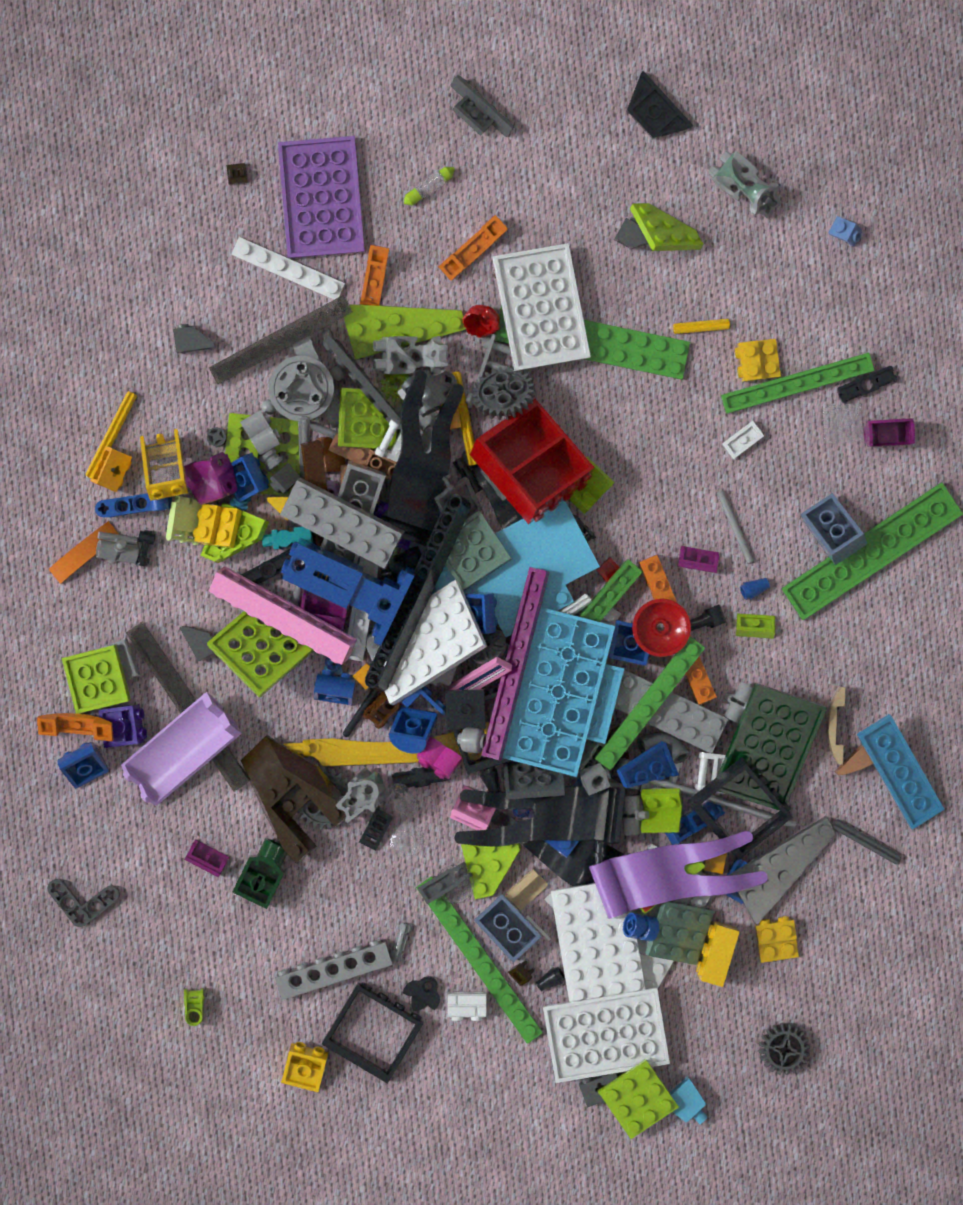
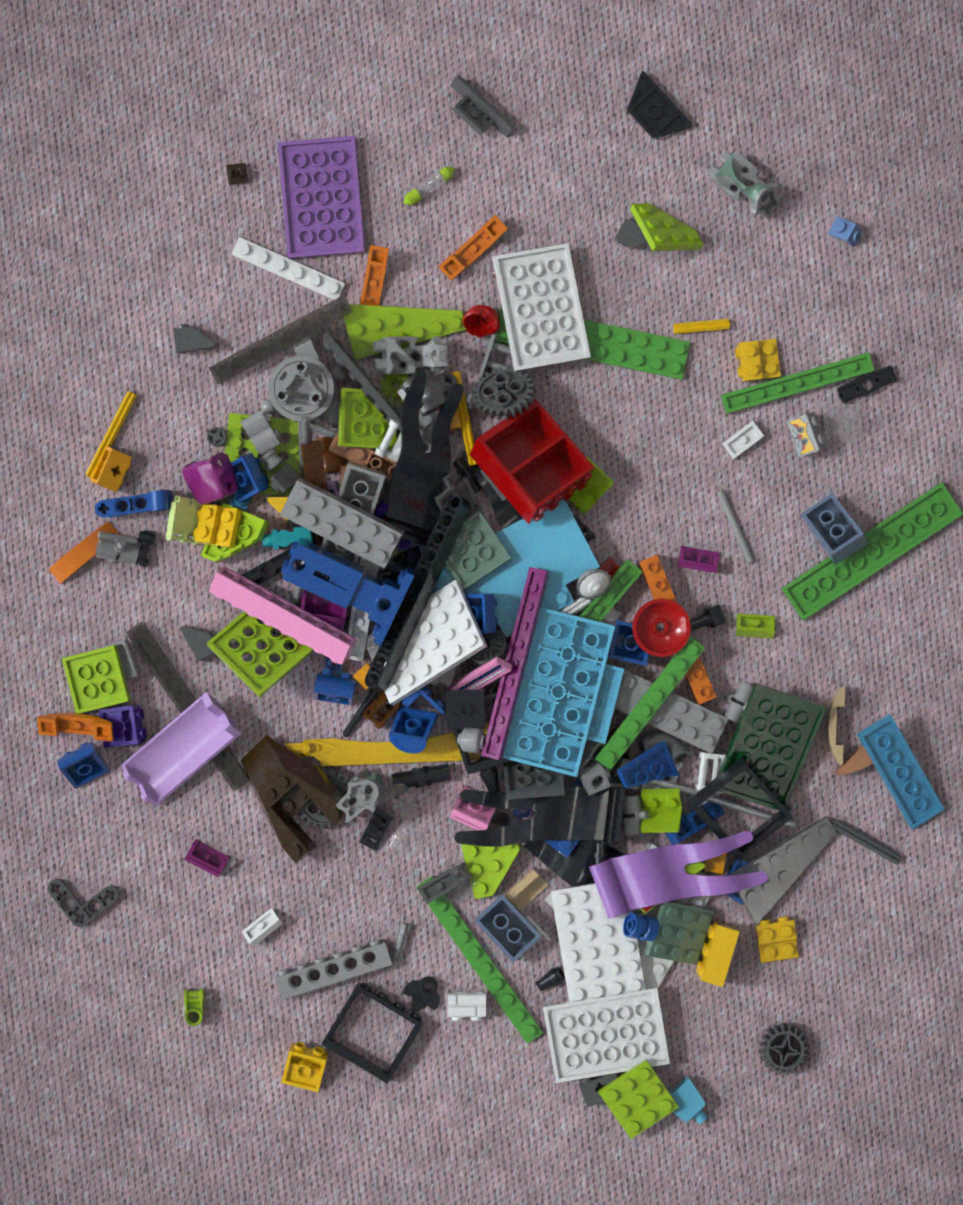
(164, 467): door -> none
(262, 874): dark green brick -> none
(262, 927): none -> white plate
(439, 758): dark pink brick -> none
(520, 974): dark brown tile -> none
(593, 583): none -> white piece
(754, 588): blue cone -> none
(807, 434): none -> light grey brick
(889, 432): magenta piece -> none

